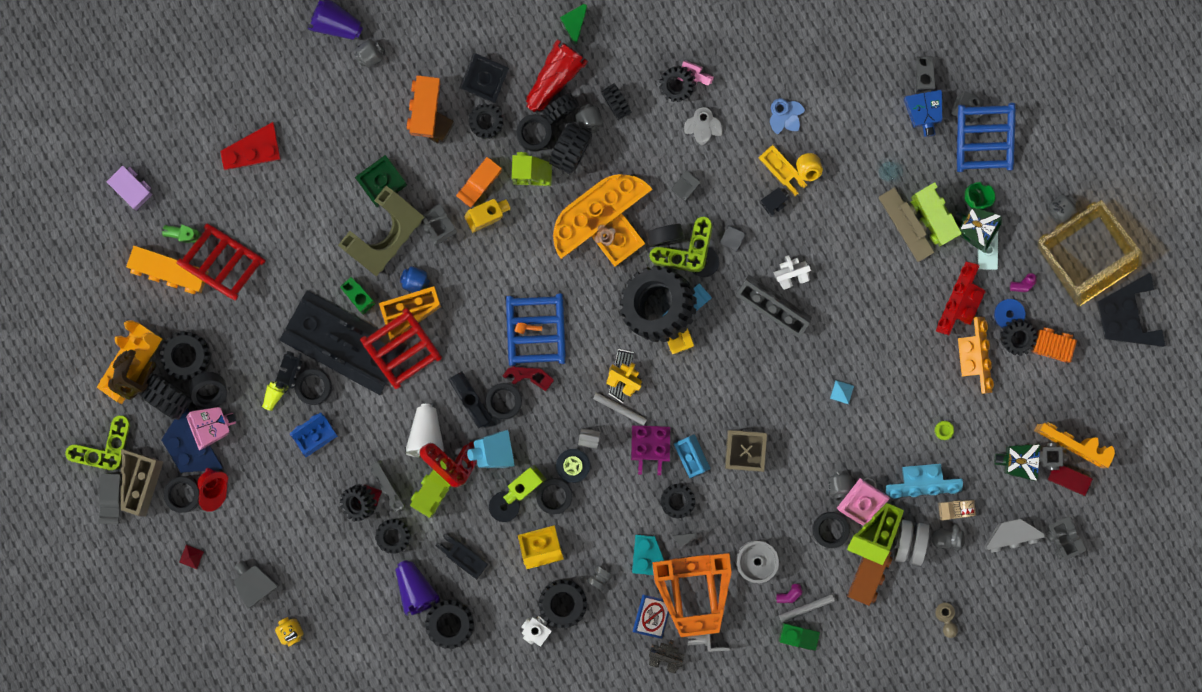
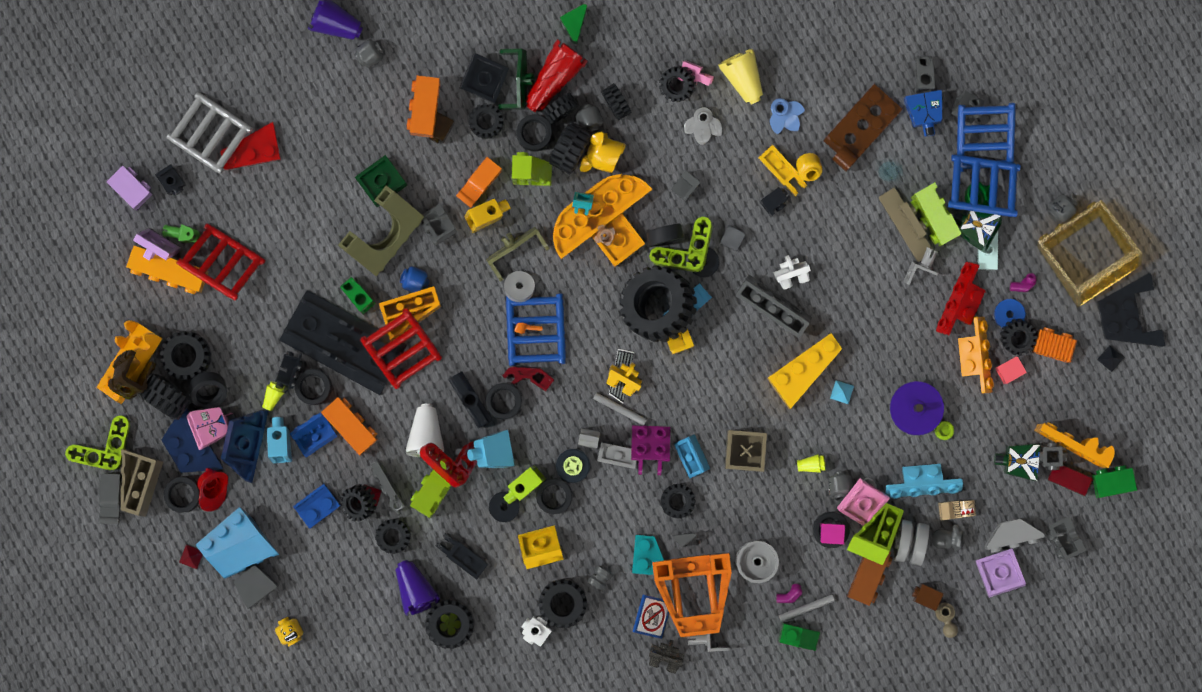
(156, 245): none -> lavender hinge
(170, 172): none -> black brick
(214, 109): none -> light grey bar
(236, 544): none -> dark azure wedge
(244, 443): none -> dark blue wing
(279, 450): none -> medium azure torso
(316, 506): none -> blue plate
(350, 425): none -> orange brick
(450, 623): none -> lime plant
(512, 244): none -> olive piece
(515, 279): none -> light grey piece
(522, 79): none -> dark green piece
(583, 201): none -> teal tile
(602, 153): none -> yellow piece
(616, 455): none -> light grey plate
(743, 75): none -> light yellow cone
(801, 372): none -> yellow wedge
(812, 464): none -> neon yellow cone
(832, 533): none -> dark pink panel
(849, 153): none -> reddish brown hinge
(916, 408): none -> dark purple piece
(925, 265): none -> light grey bracket
(927, 596): none -> reddish brown brick
(973, 205): none -> blue bar
(1000, 573): none -> lavender hinge
(1010, 370): none -> coral panel
(1110, 358): none -> black slope
(1114, 482): none -> green brick

